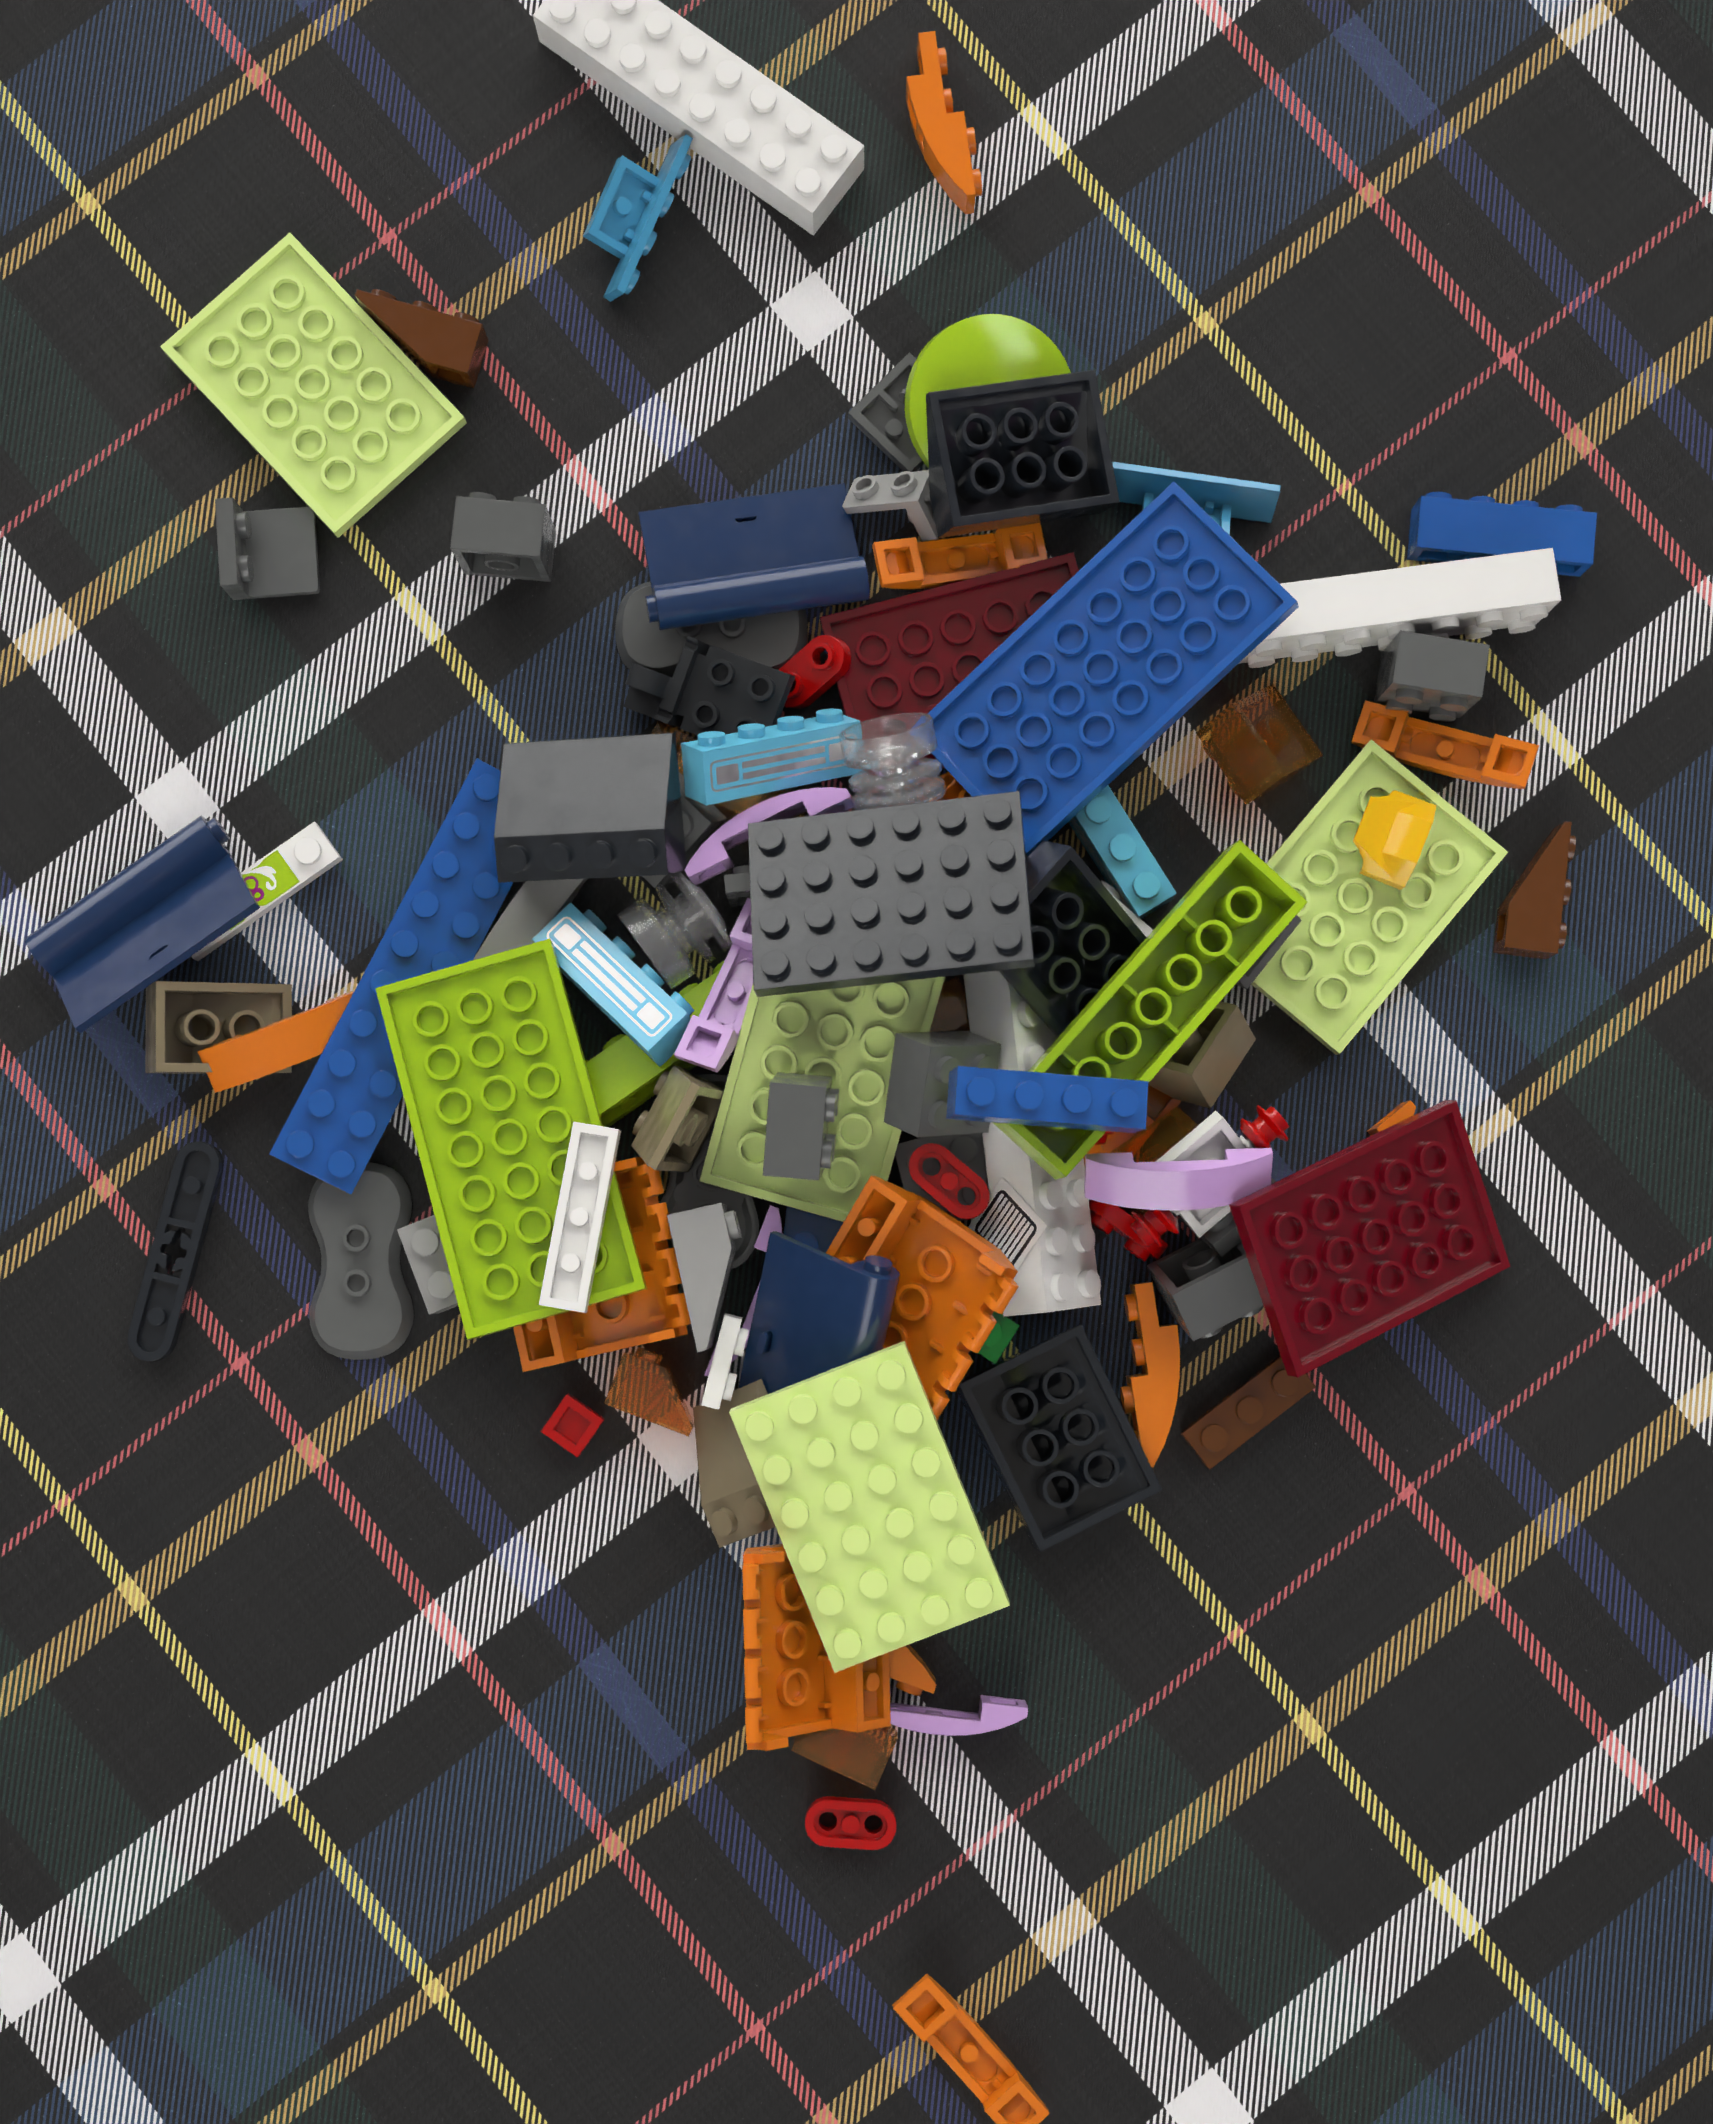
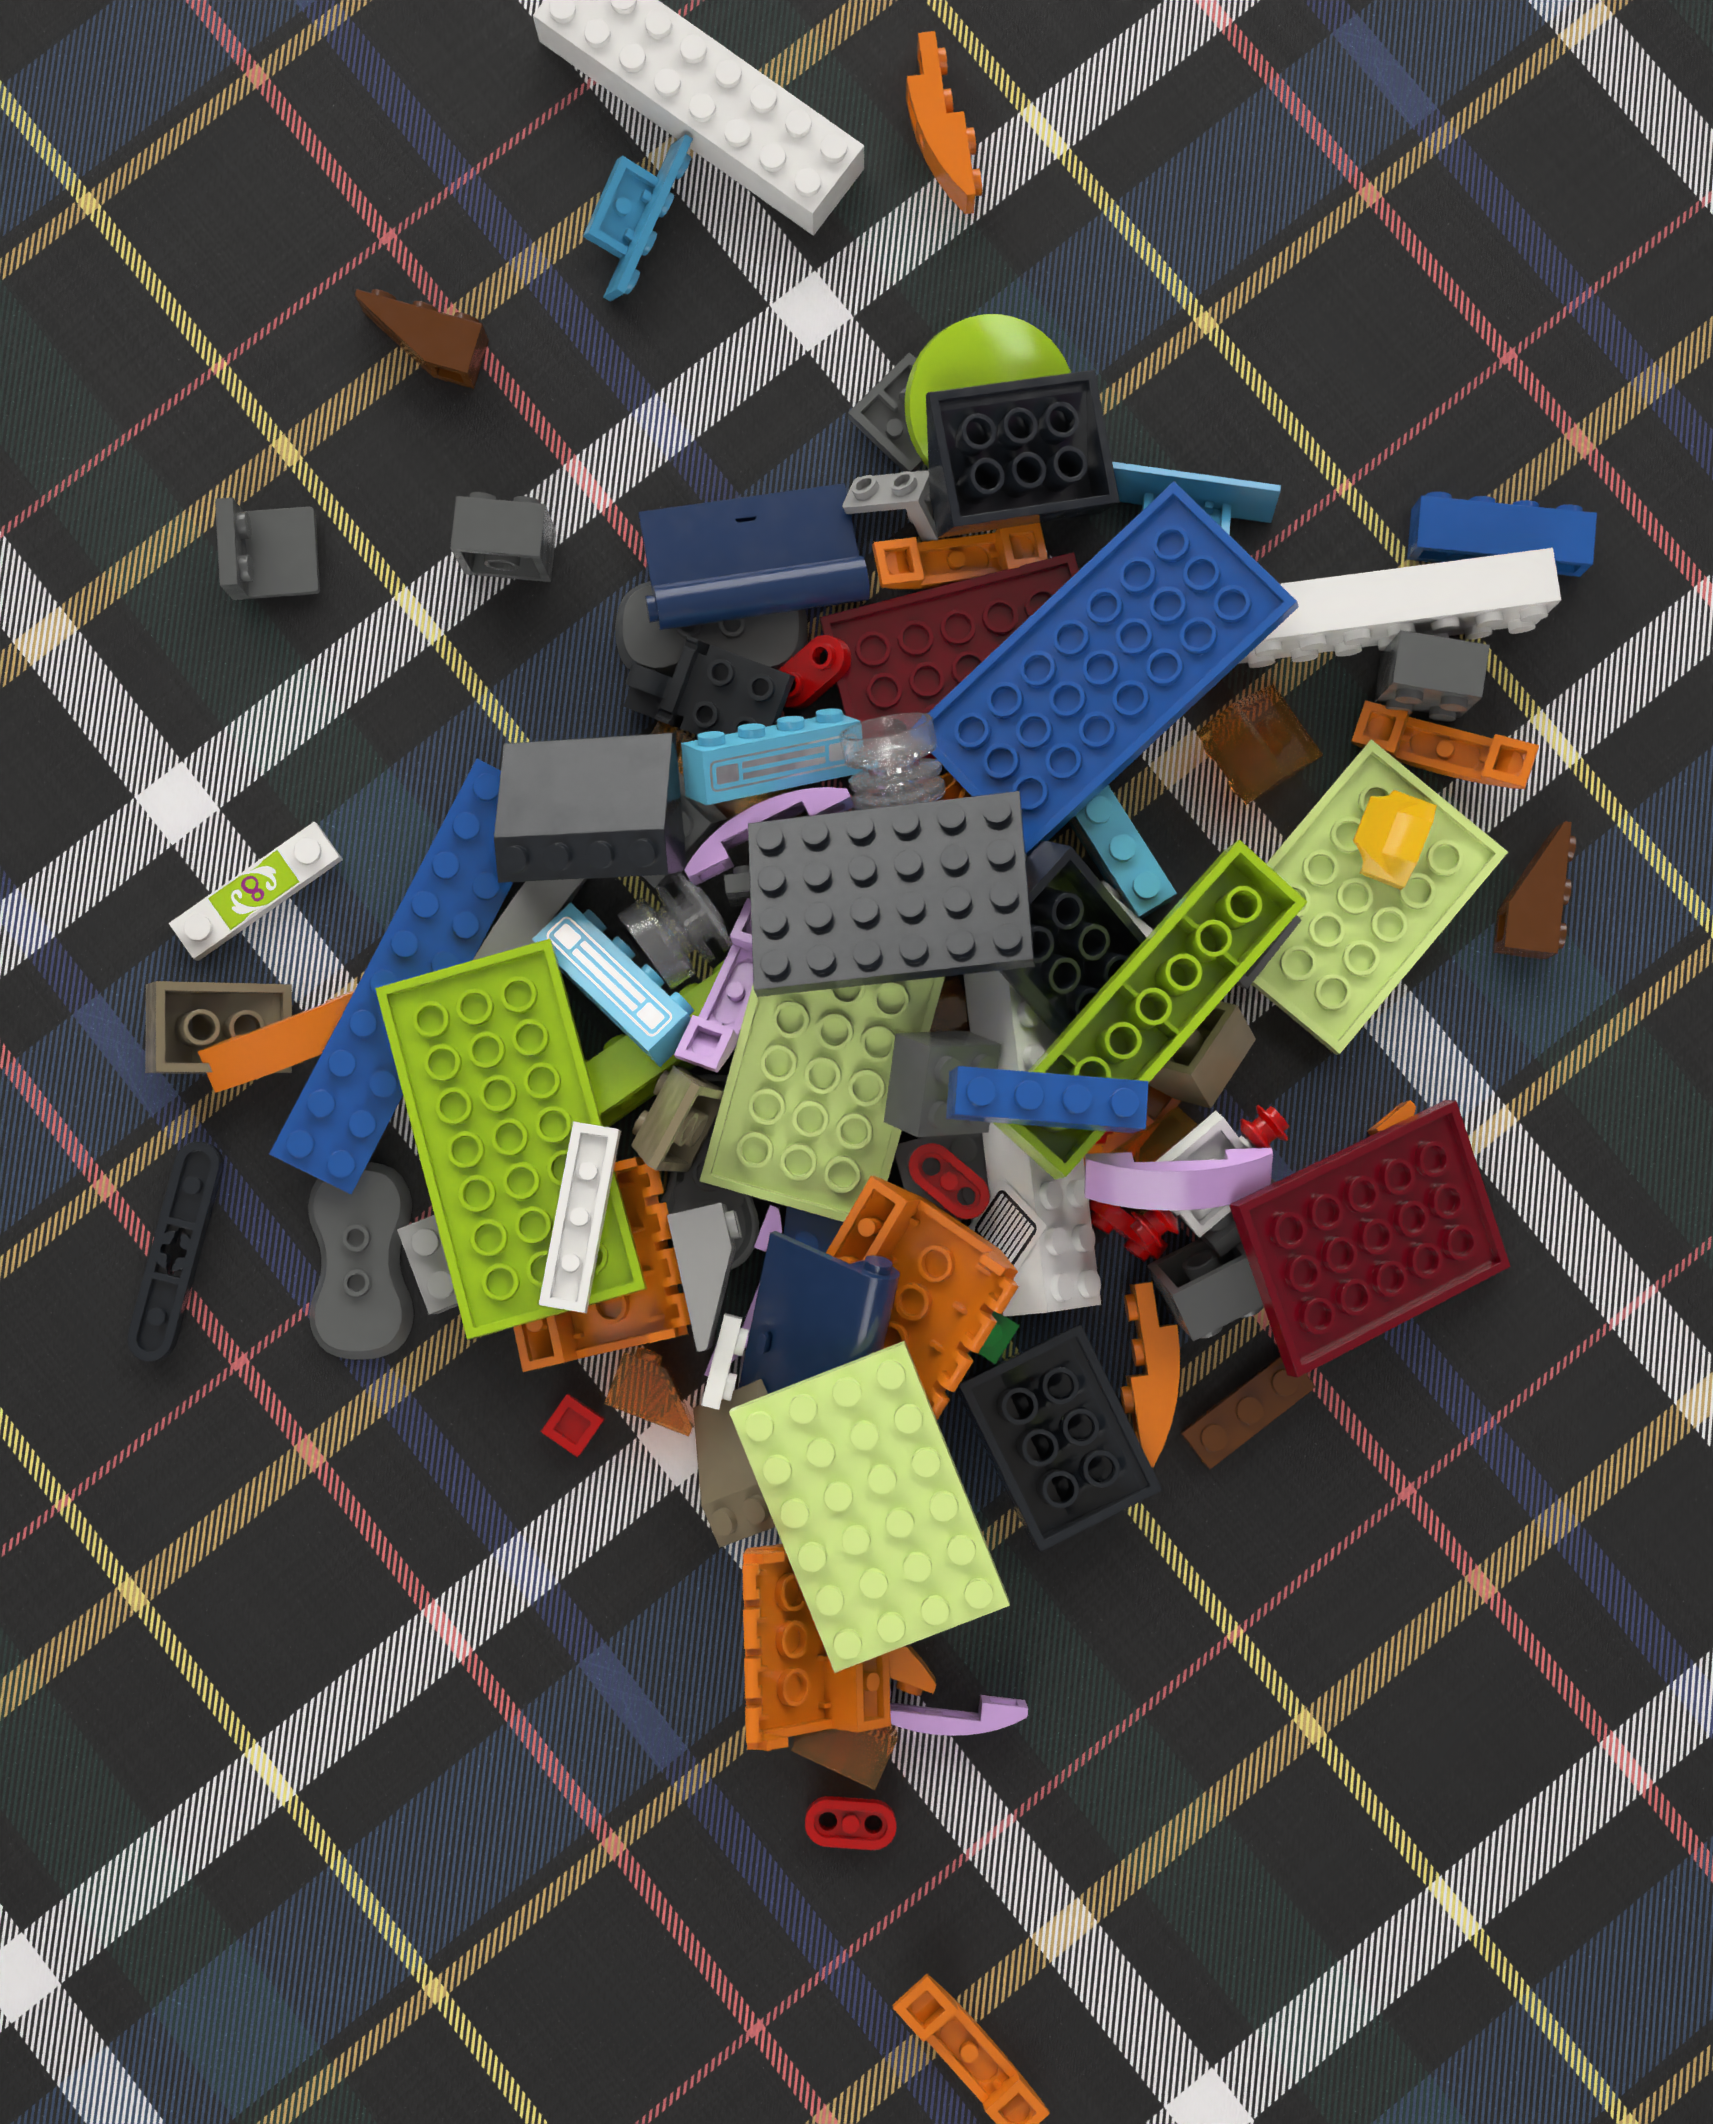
(143, 922): dark blue door -> none
(314, 384): yellowish green plate -> none
(798, 1126): dark grey brick -> none

